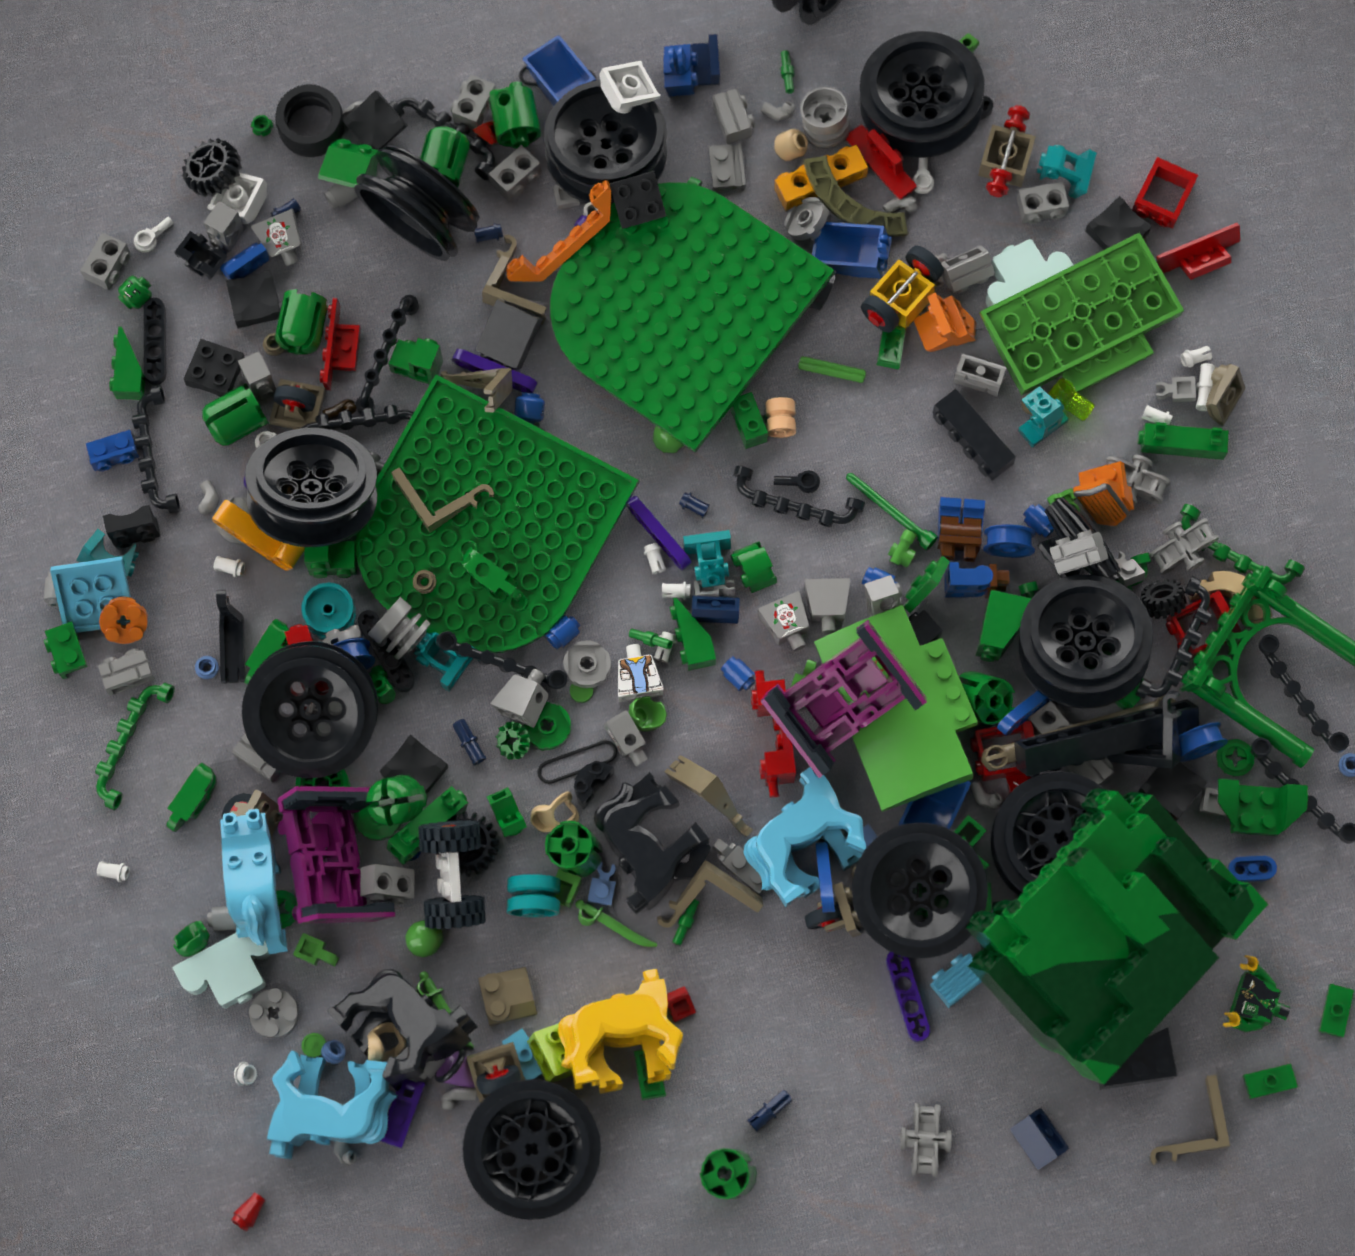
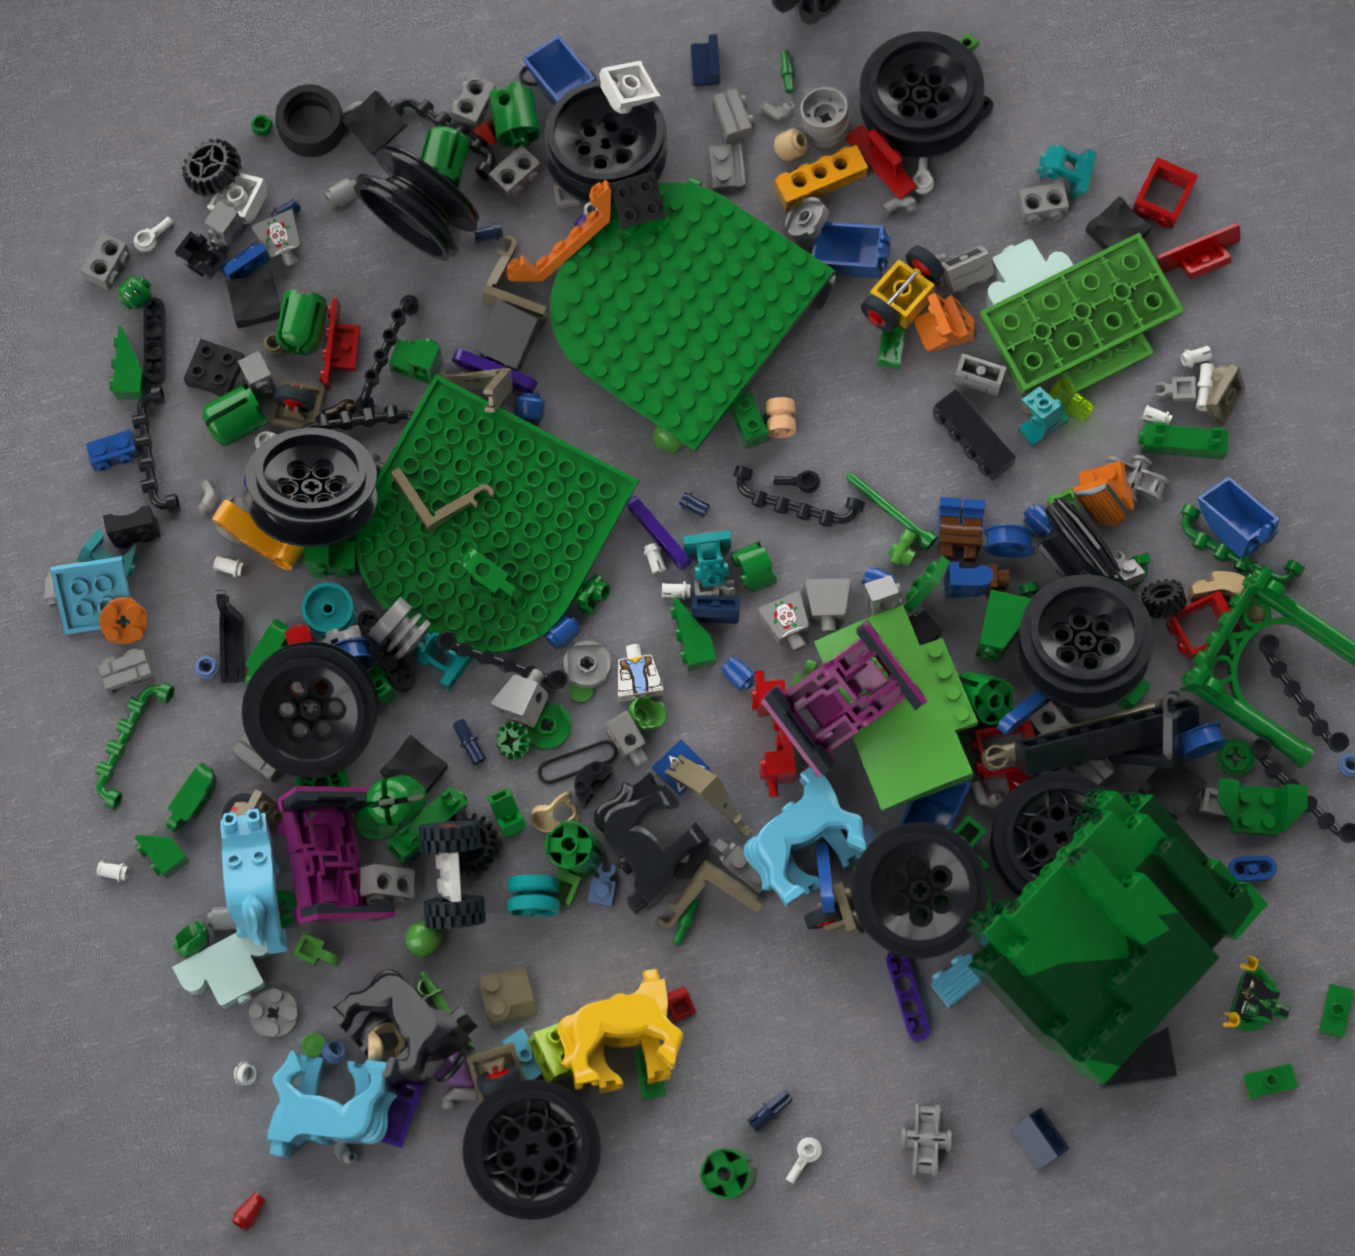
(65, 649): green bracket -> none
(163, 852): none -> green slope
(346, 161): green slope -> none
(419, 576): dark tan plate -> none
(591, 591): none -> green plate
(609, 922): bright green sword -> none
(650, 638): green bar -> none
(669, 636): white pin -> none
(679, 70): blue brick -> none
(683, 749): none -> blue sticker
(808, 1151): none -> white plate
(832, 369): bright green axle -> none
(843, 205): olive tile -> none
(1007, 153): dark tan brick -> none
(1078, 552): light grey brick -> none
(1182, 655): black bar -> none
(1190, 542): light grey axle -> none
(1219, 1126): dark tan hinge -> none
(1237, 517): none -> blue piece

